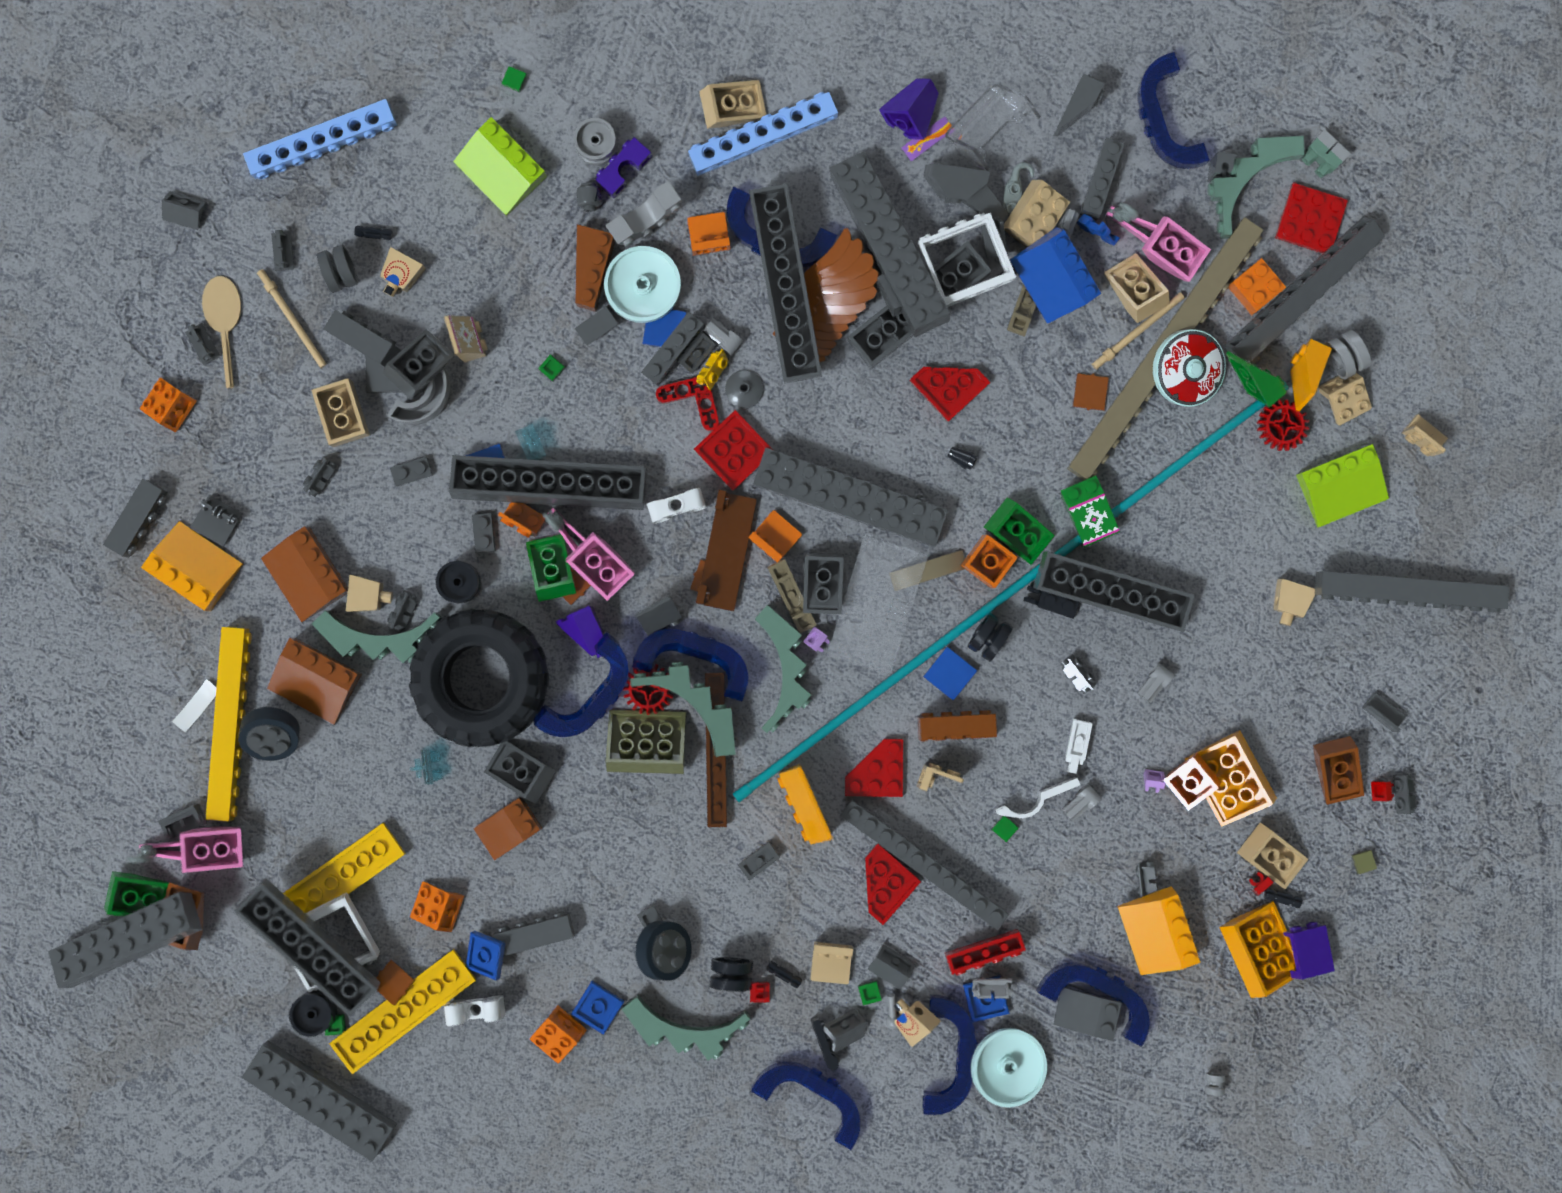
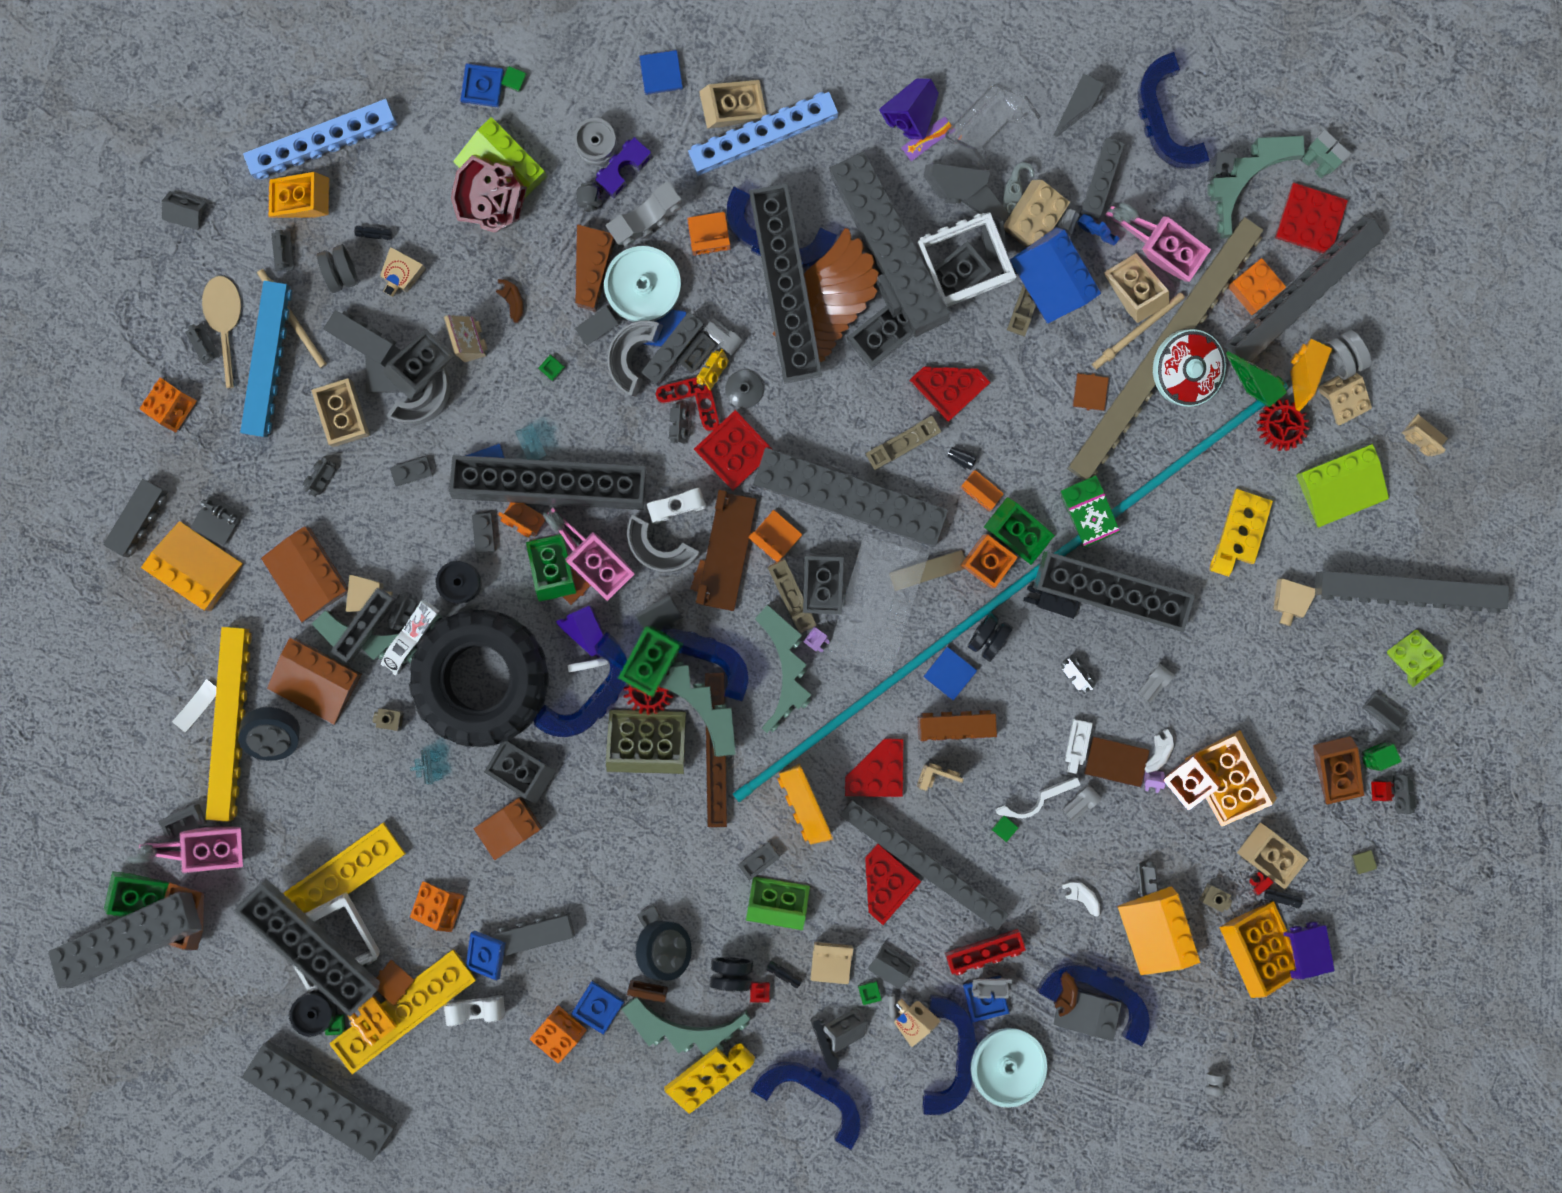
(265, 359): none -> dark azure brick
(299, 196): none -> light orange slope
(363, 625): none -> dark grey brick
(376, 1018): none -> light orange plate
(395, 717): none -> dark tan brick
(409, 636): none -> piece
(473, 190): none -> brick
(482, 85): none -> blue tile
(513, 297): none -> reddish brown piece
(587, 664): none -> white piece
(621, 353): none -> light grey brick
(647, 991): none -> reddish brown tile
(650, 557): none -> light grey brick
(650, 660): none -> green slope
(660, 72): none -> blue tile
(680, 415): none -> dark grey hinge
(736, 1063): none -> yellow hinge
(778, 903): none -> bright green slope
(903, 443): none -> dark tan slope
(982, 490): none -> orange panel
(1069, 995): none -> reddish brown piece
(1083, 894): none -> white piece
(1116, 761): none -> reddish brown tile
(1162, 752): none -> white piece
(1211, 893): none -> dark tan brick
(1224, 555): none -> yellow hinge
(1381, 756): none -> green brick
(1416, 657): none -> lime bracket

